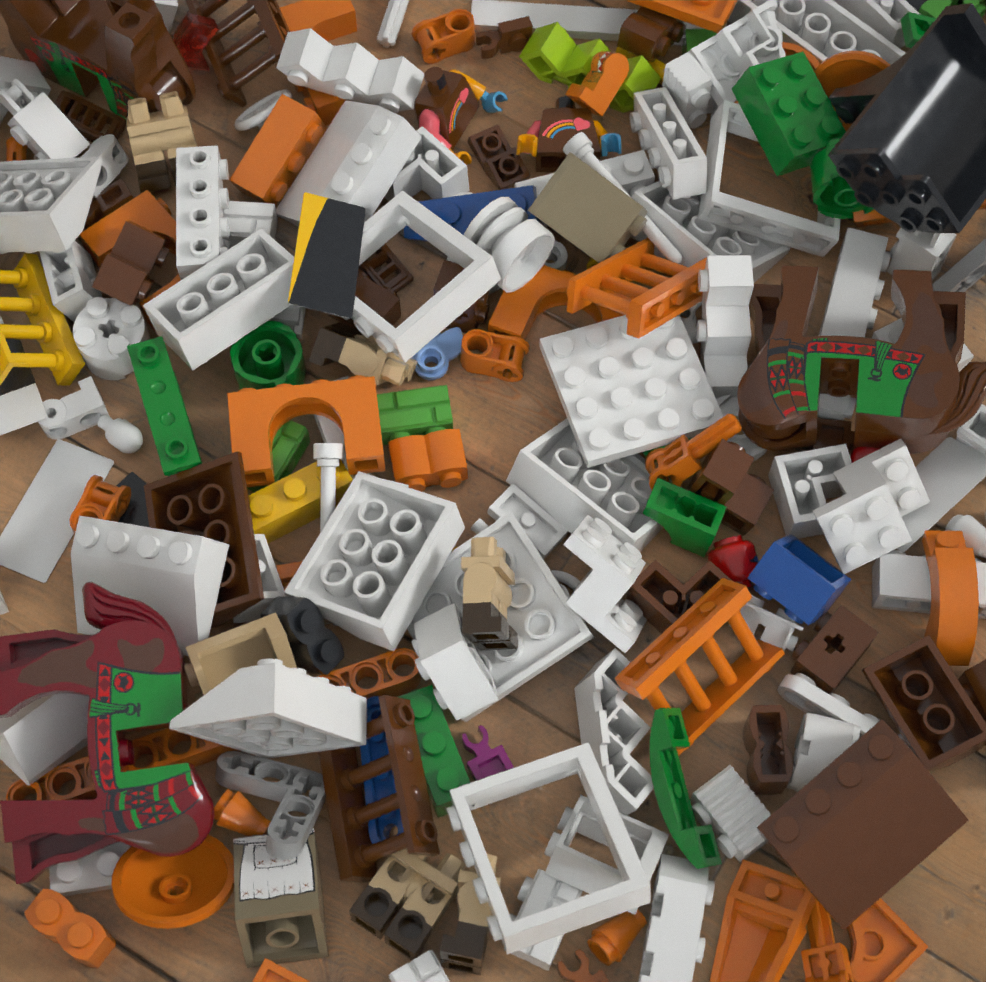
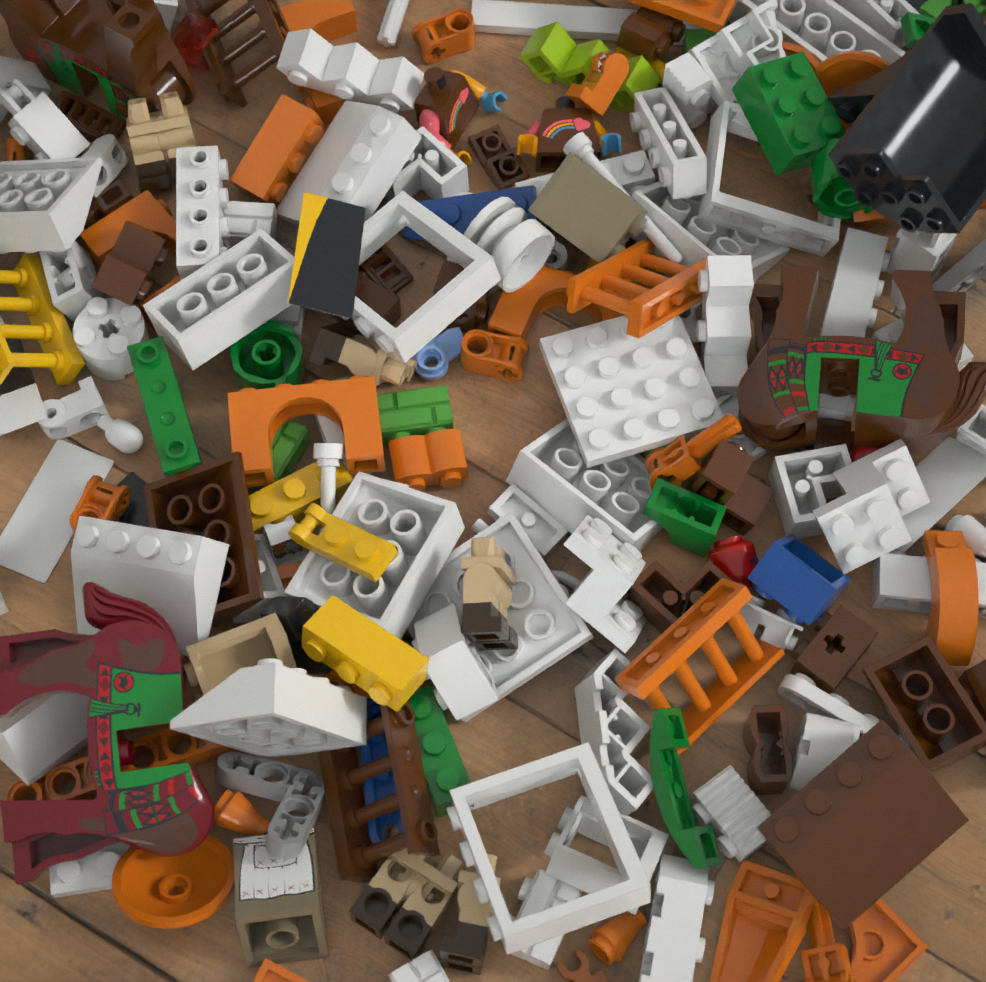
(74, 931): orange brick -> none
(259, 112): white piece -> none
(281, 546): none -> white leg
(343, 543): none -> yellow plate
(364, 653): none -> yellow brick
(486, 760): magenta plate -> none
(509, 37): reddish brown plate -> none

